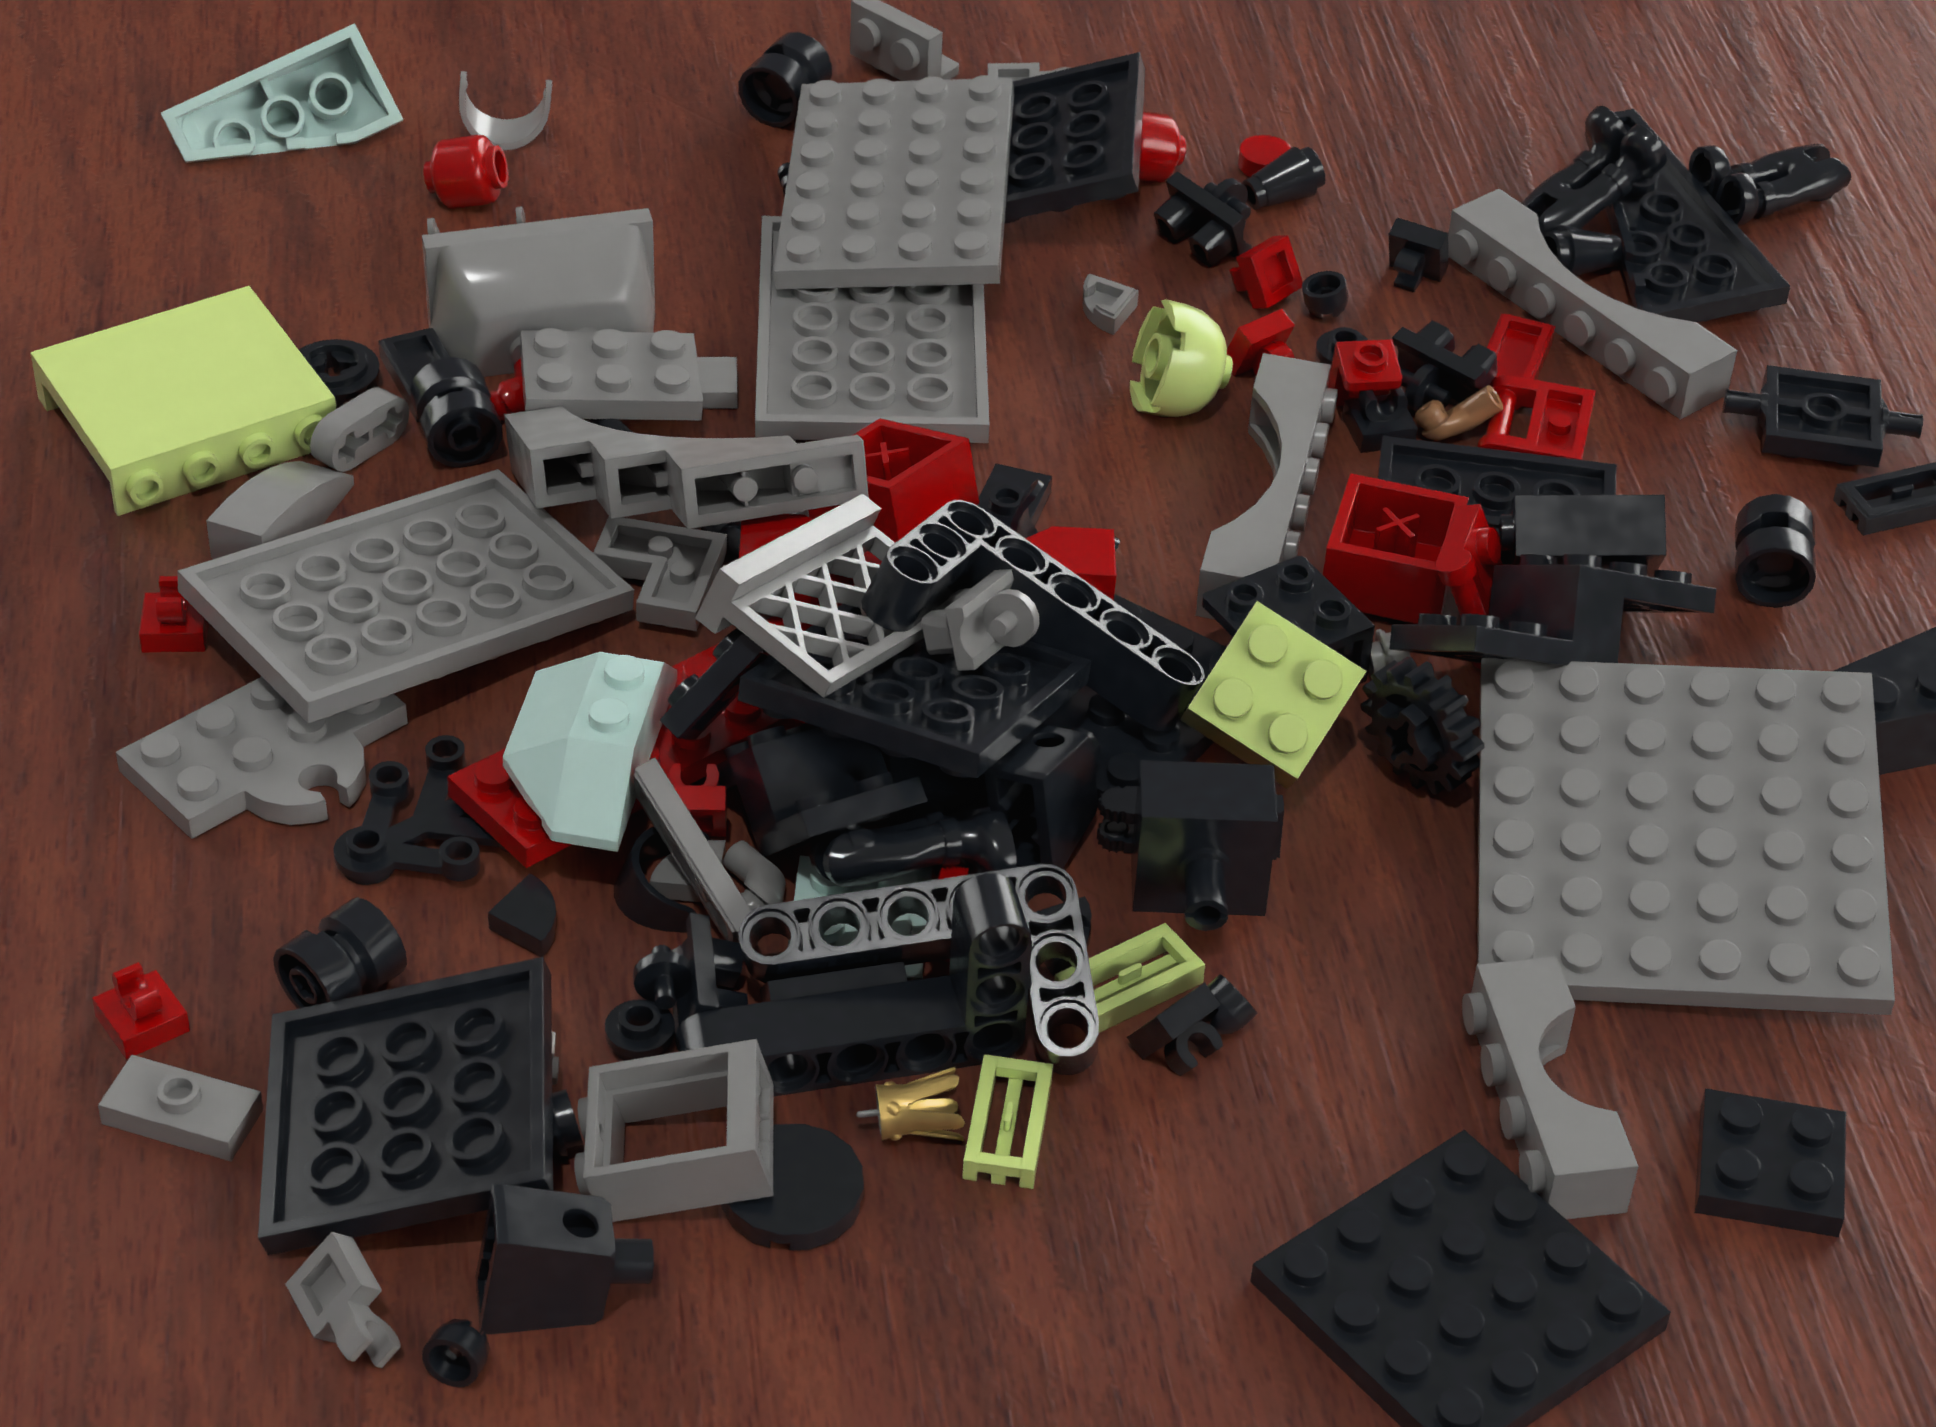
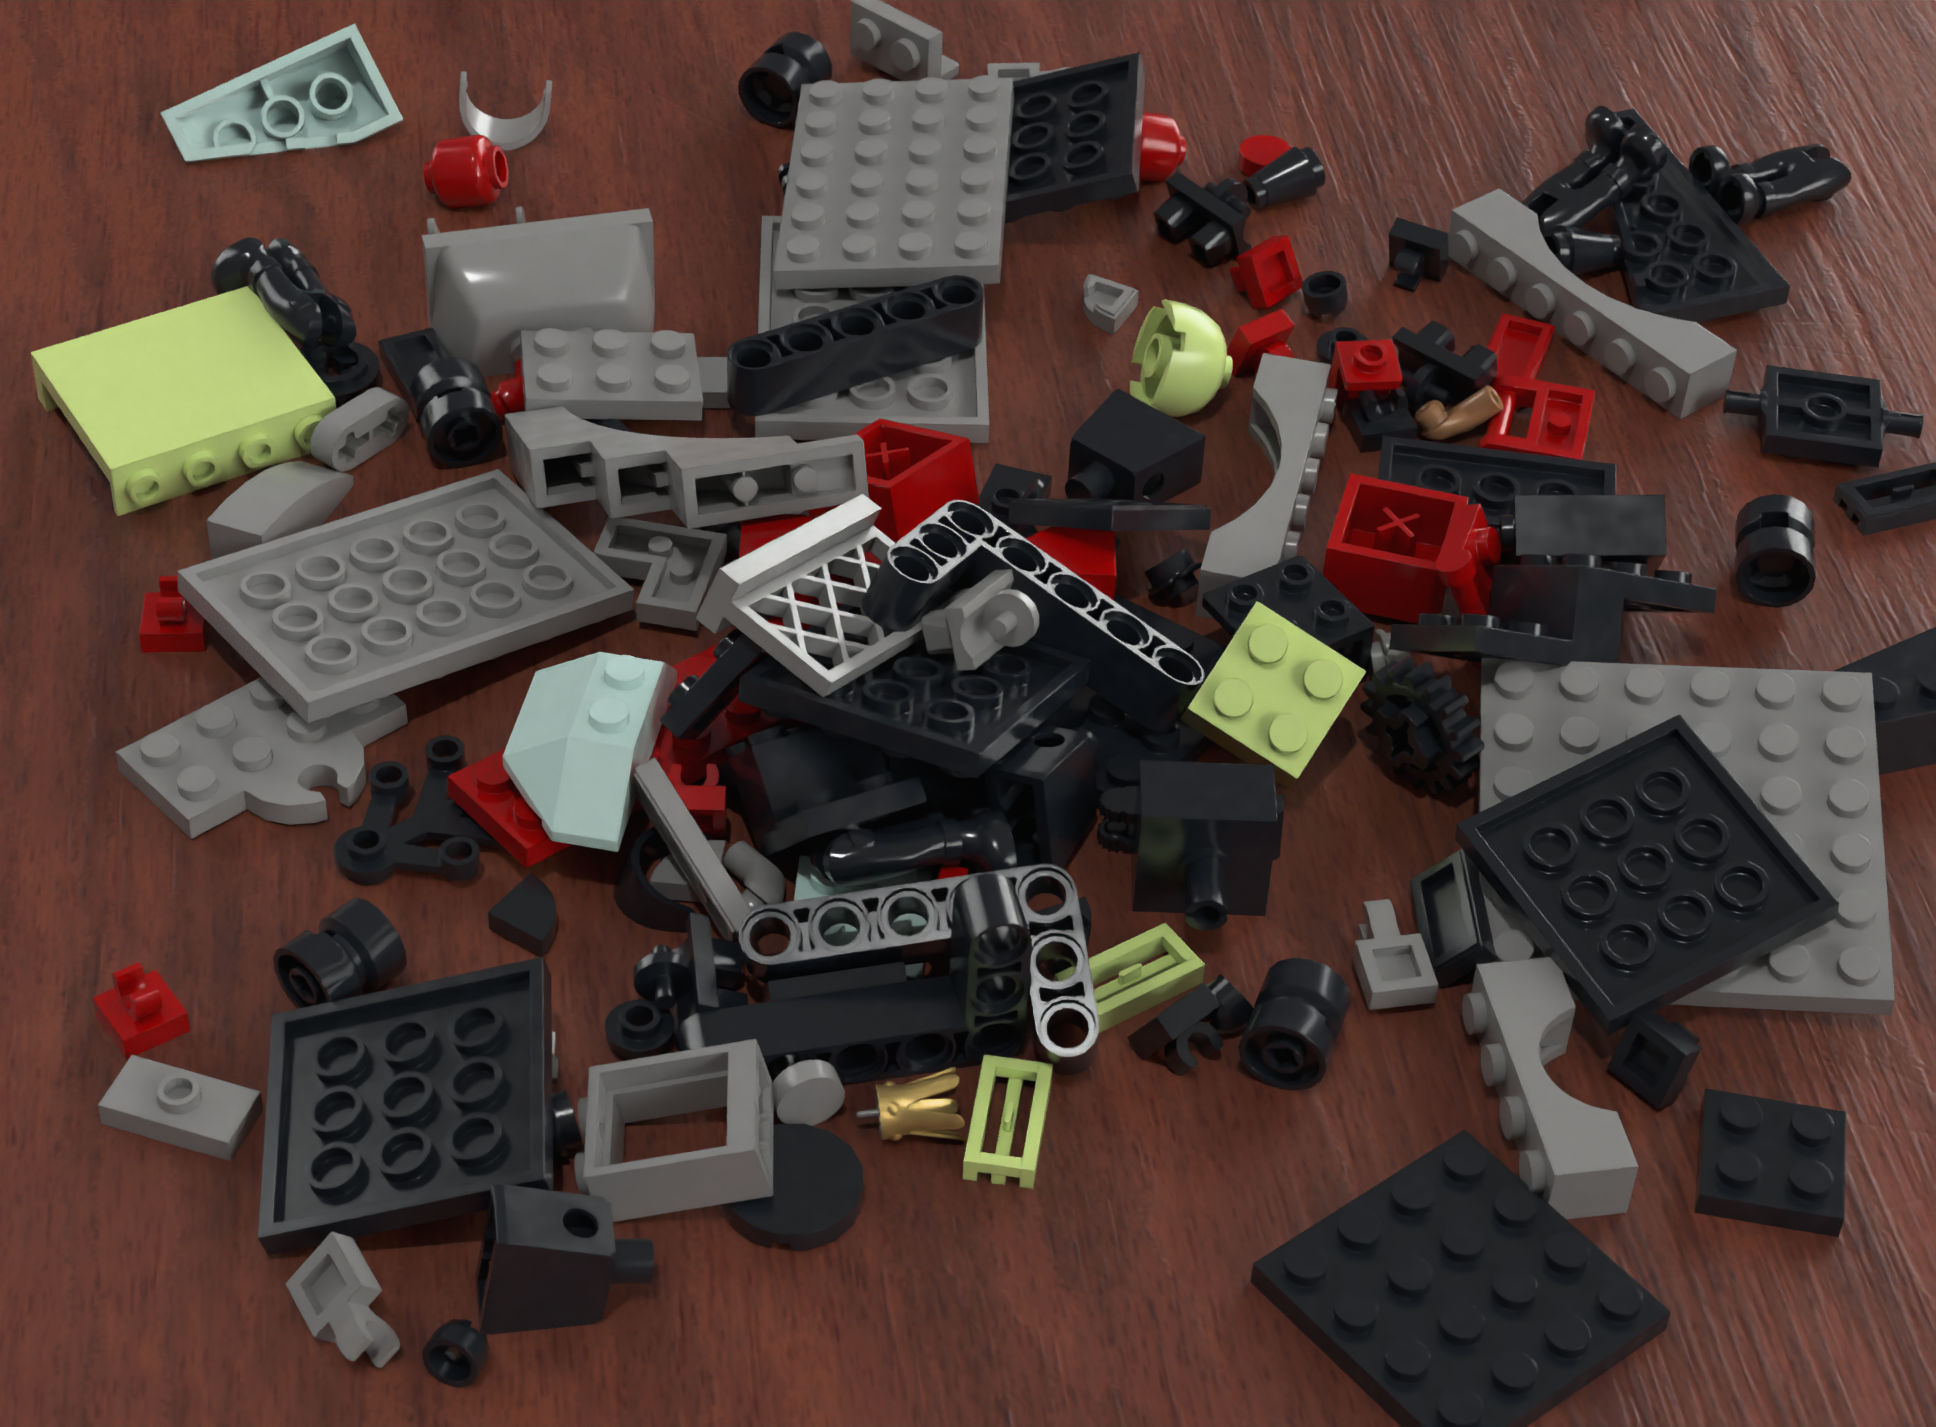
(287, 289): none -> black piece
(807, 1093): none -> light grey tile
(854, 345): none -> black beam
(1109, 514): none -> black tile
(1133, 453): none -> black torso
(1173, 575): none -> black plate
(1295, 1024): none -> black wheel
(1391, 965): none -> light grey plate
(1452, 917): none -> black tile
(1645, 873): none -> black plate
(1655, 1057): none -> black tile

